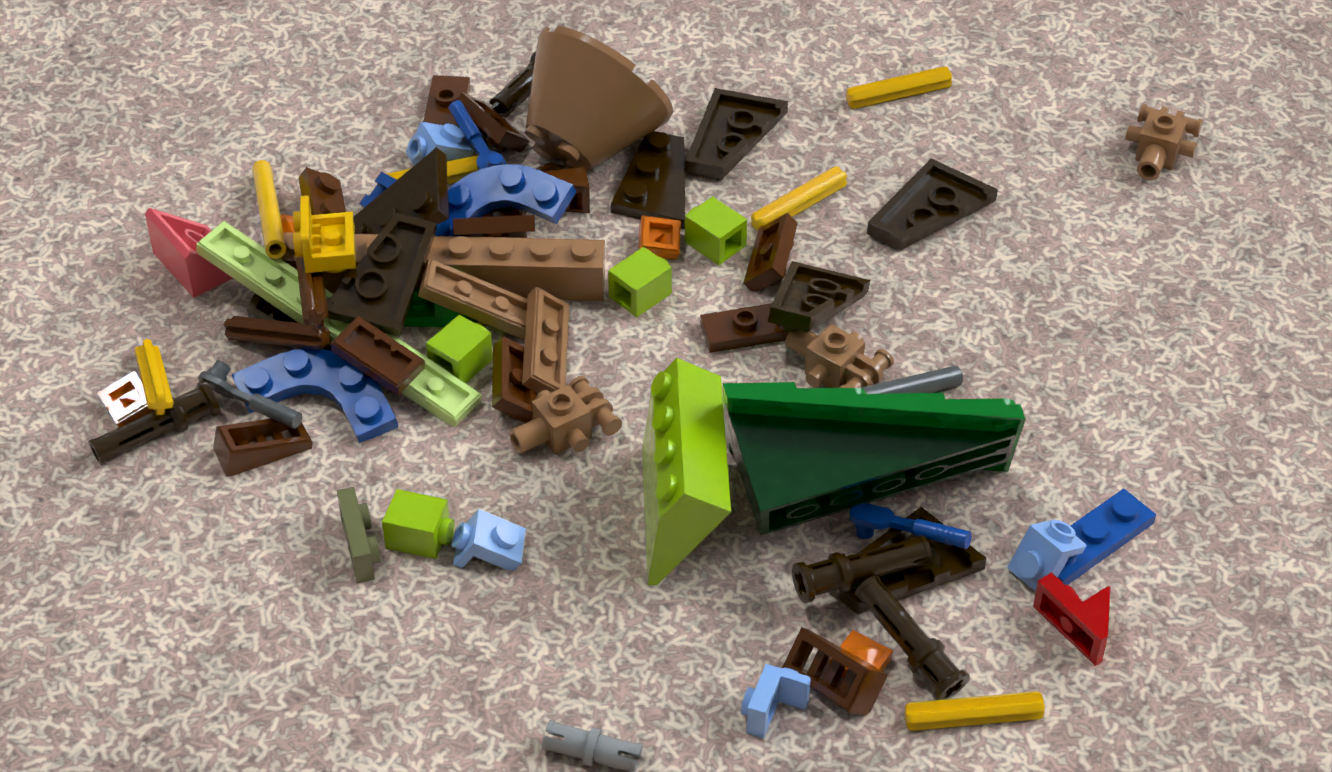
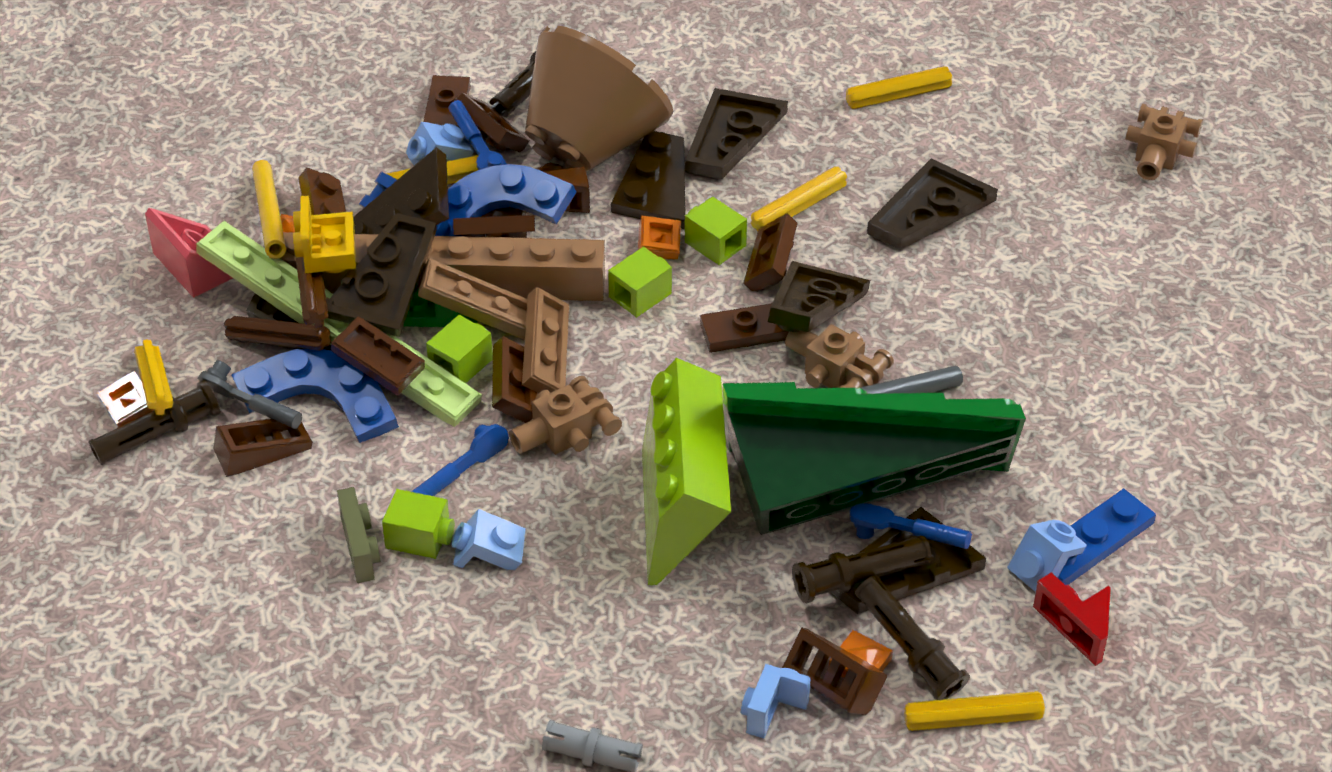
(487, 443): none -> blue piece

